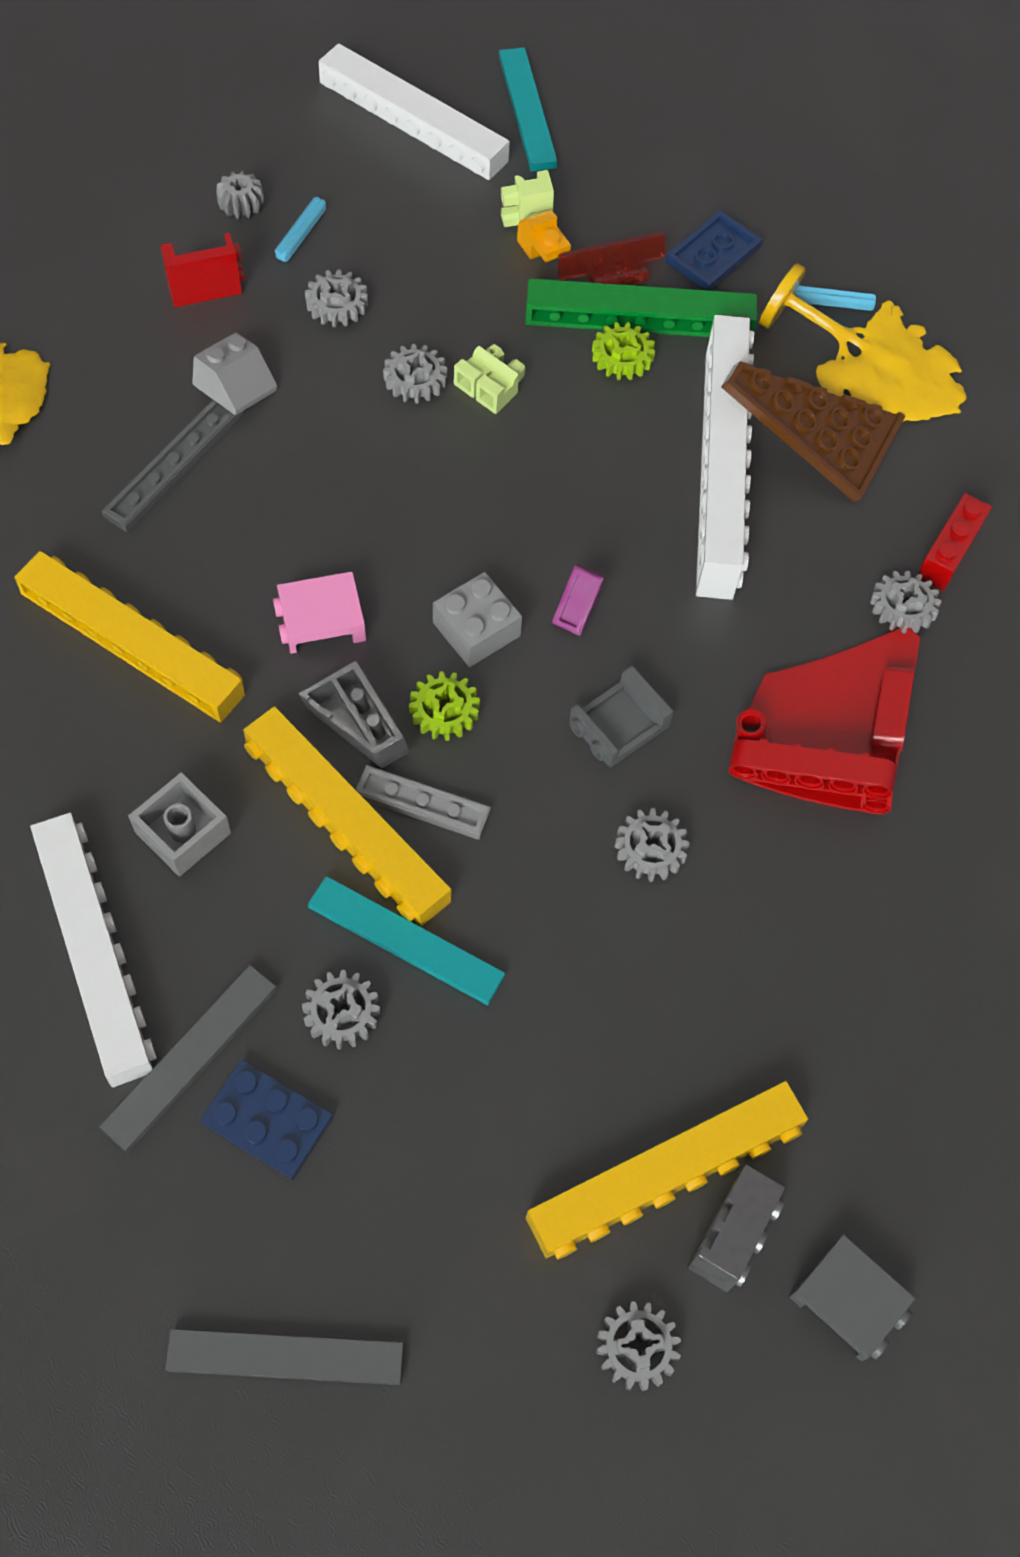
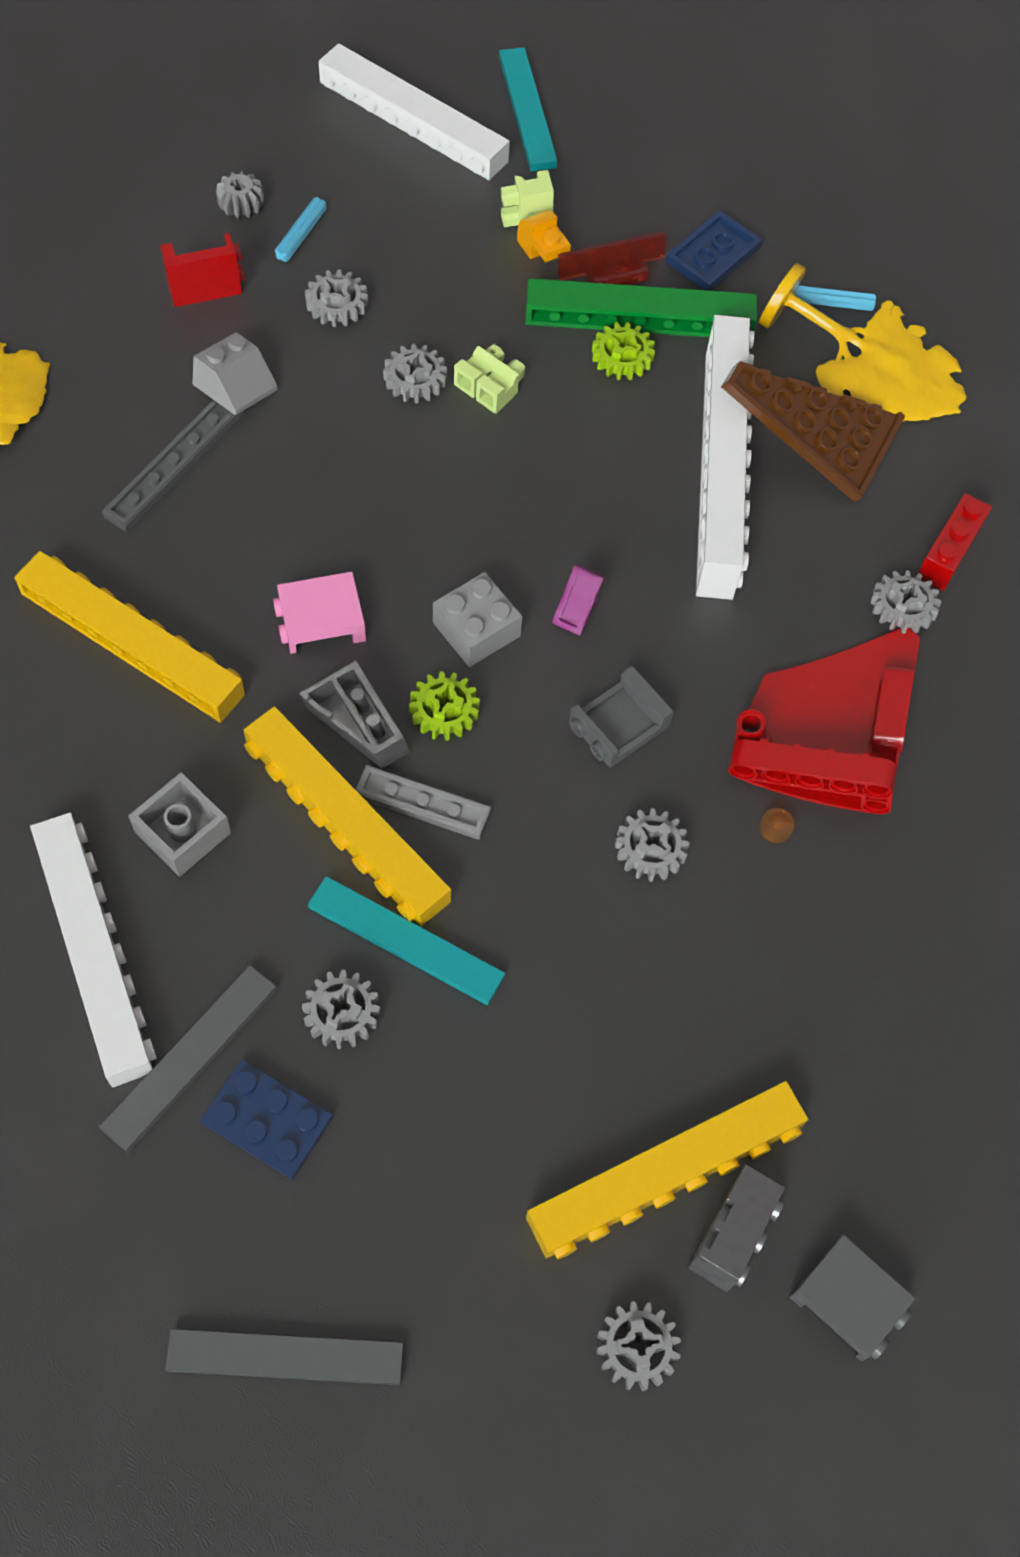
(777, 825): none -> clear orange tile

